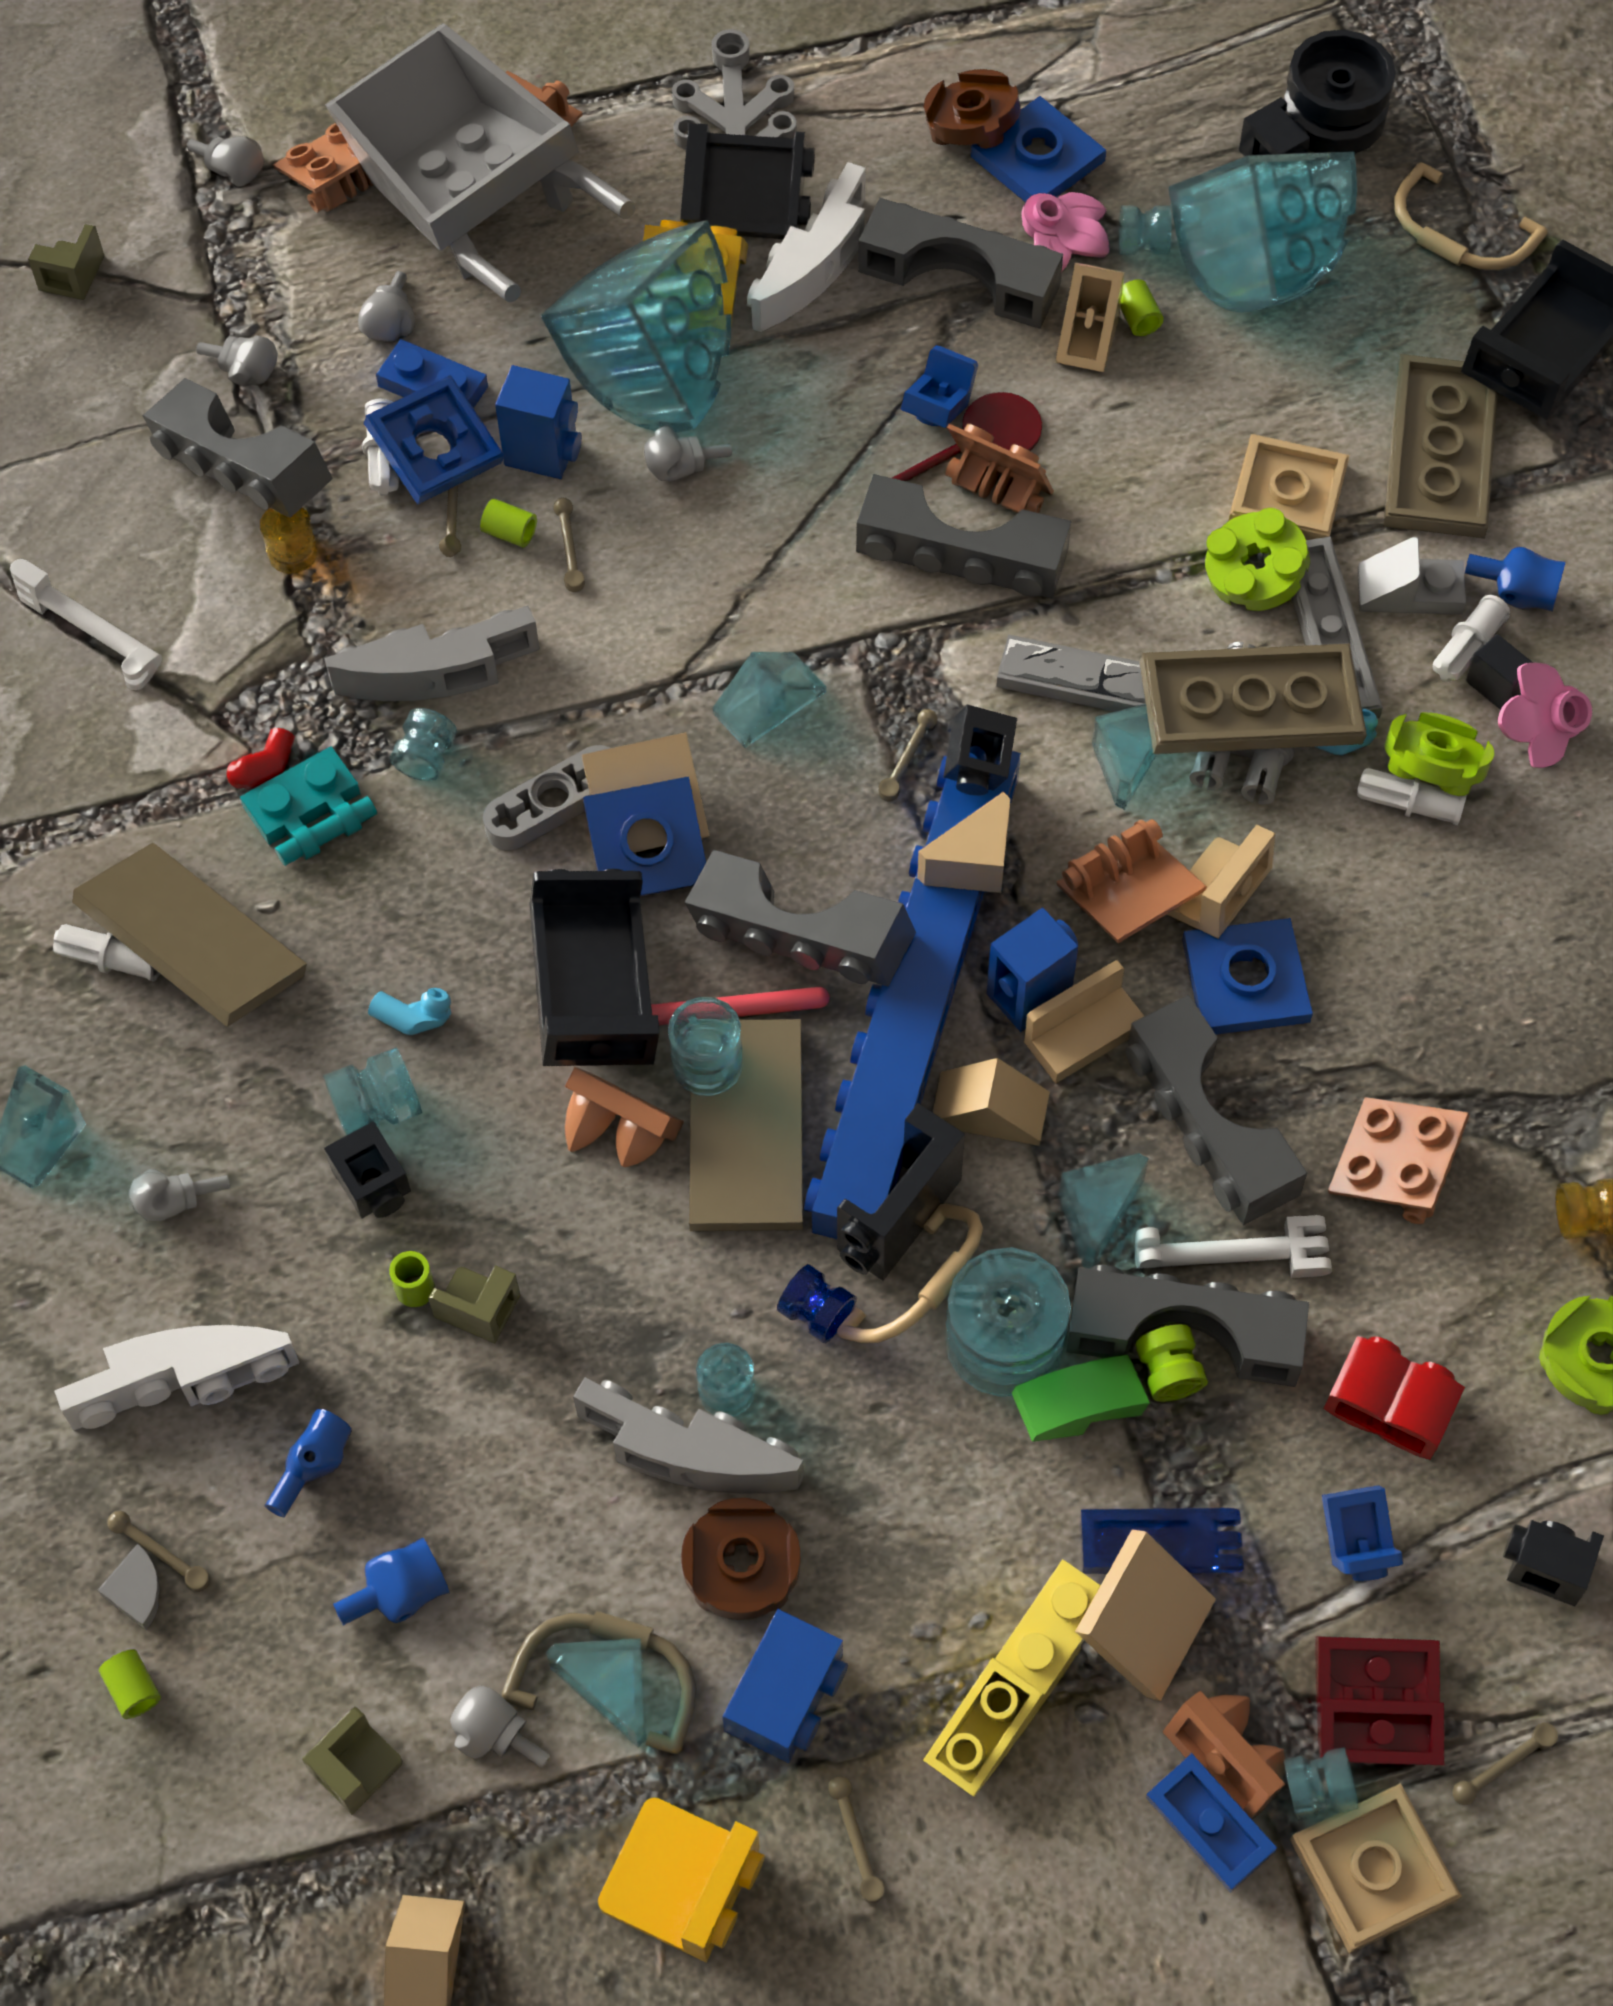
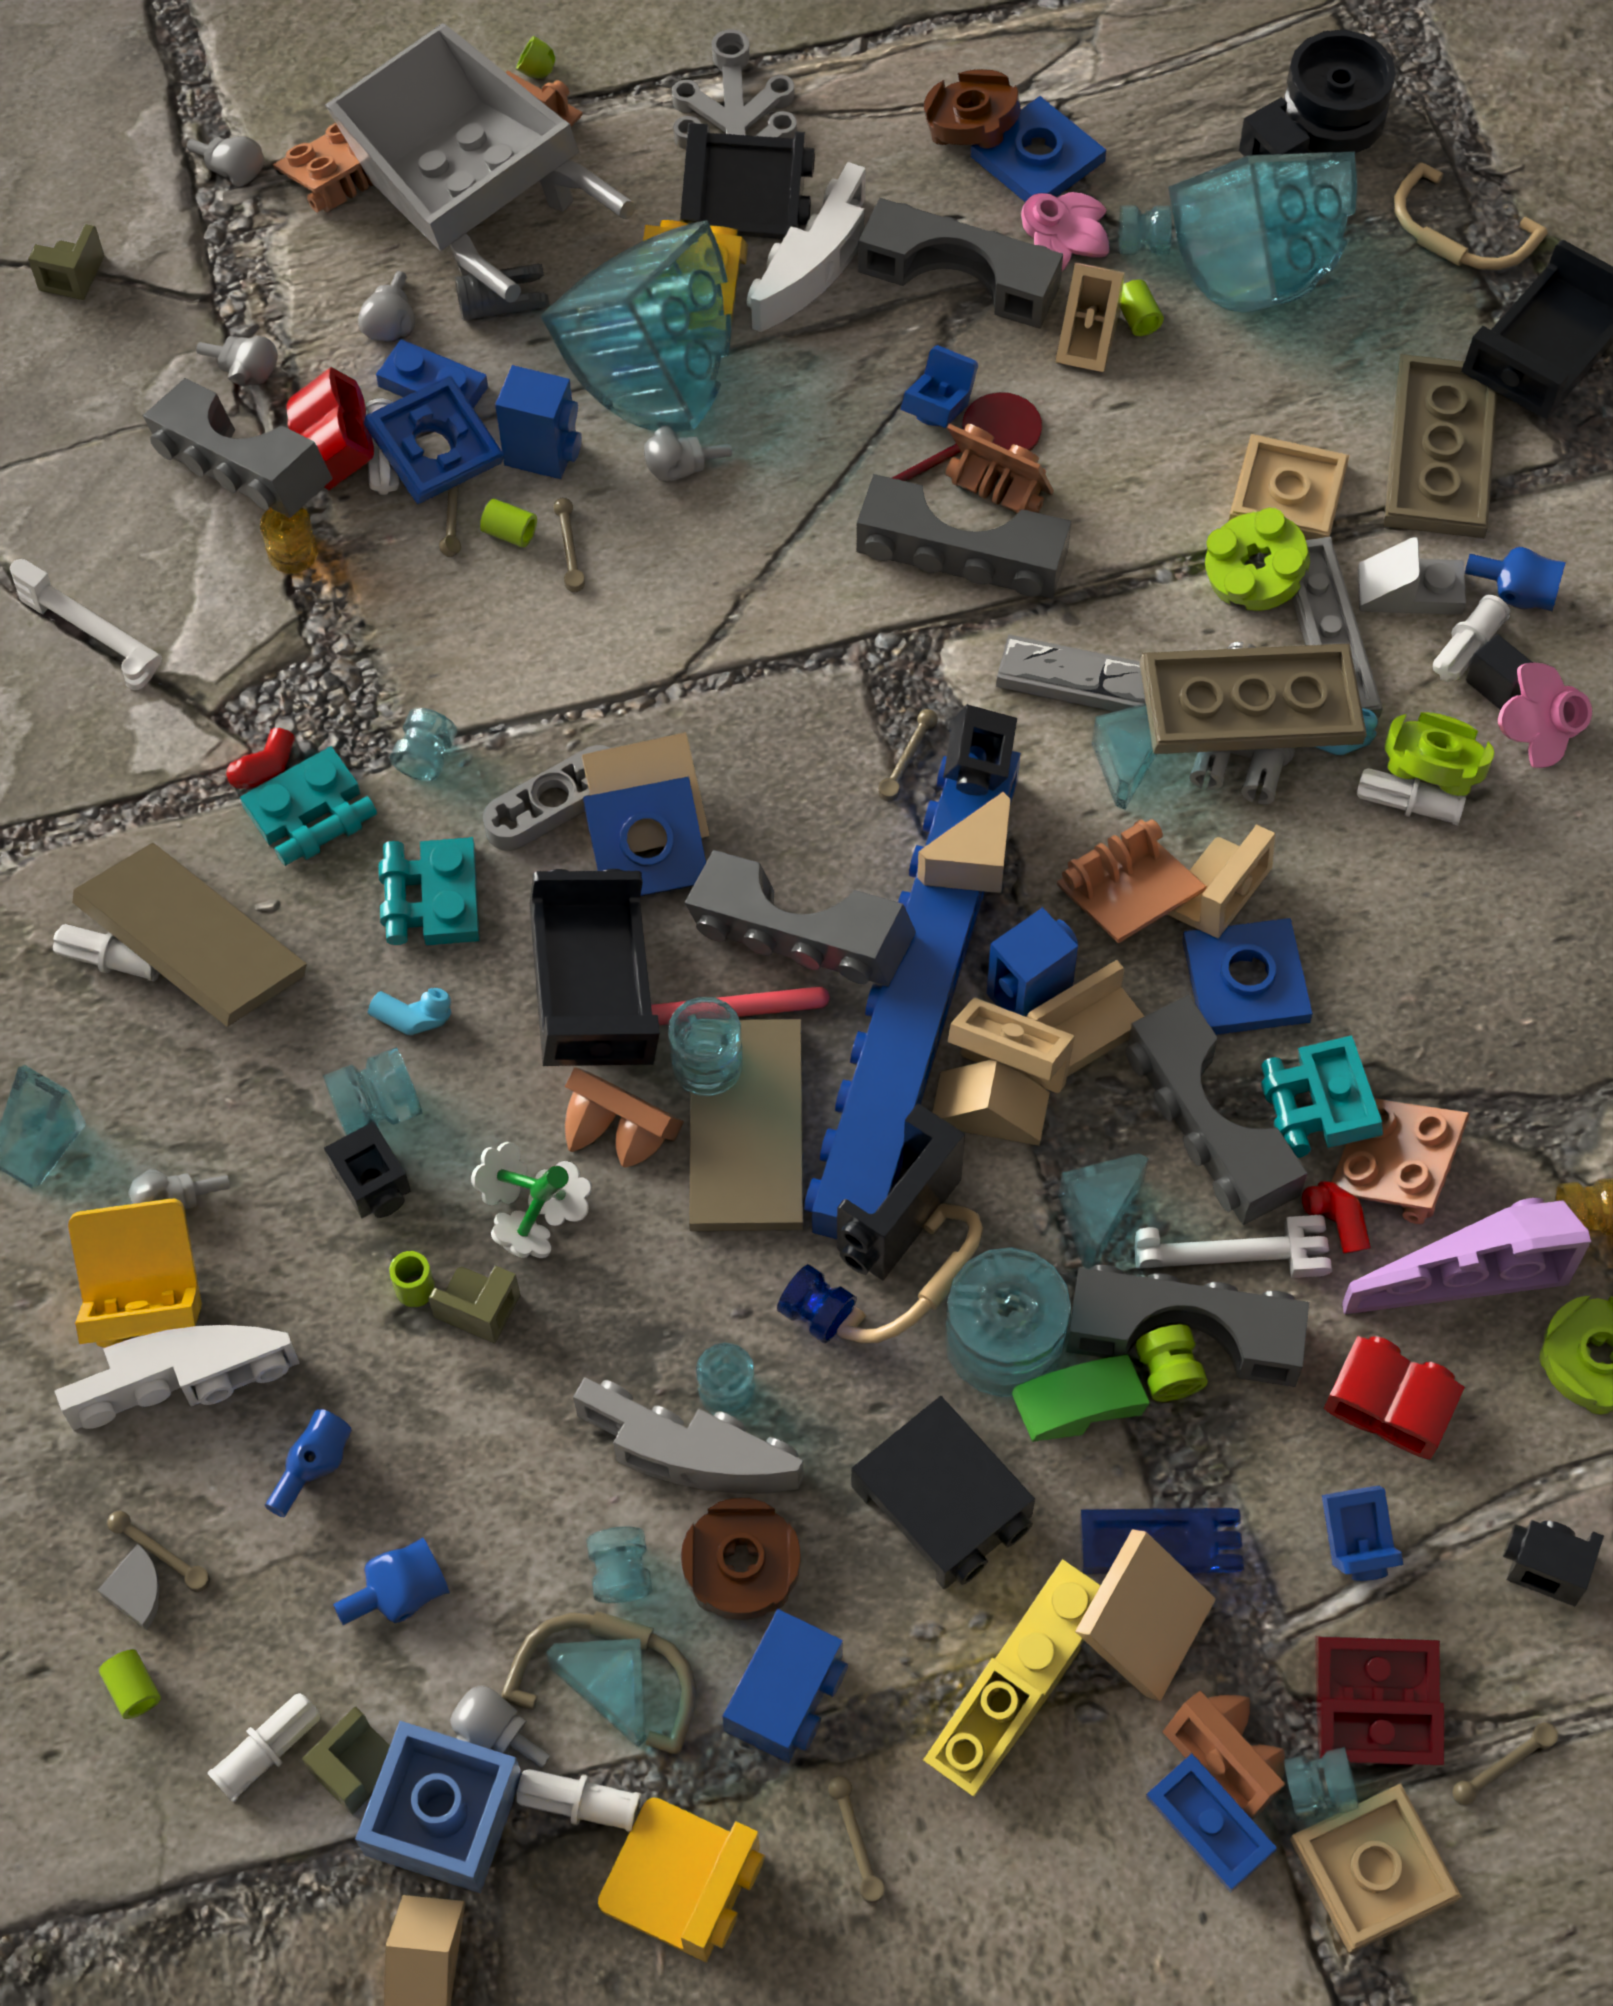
(134, 1271): none -> yellow bracket
(265, 1746): none -> white axle
(333, 416): none -> red brick
(416, 668): light grey slope -> none
(439, 1806): none -> medium blue brick
(448, 892): none -> teal plate
(480, 301): none -> dark grey hinge
(536, 59): none -> lime hinge
(553, 1192): none -> white plant
(578, 1799): none -> white axle
(619, 1565): none -> clear light blue wheel
(765, 694): clear light blue slope -> none
(945, 1492): none -> black panel
(1015, 1040): none -> tan panel
(1339, 1094): none -> teal plate
(1341, 1208): none -> red arm
(1504, 1253): none -> lavender wedge

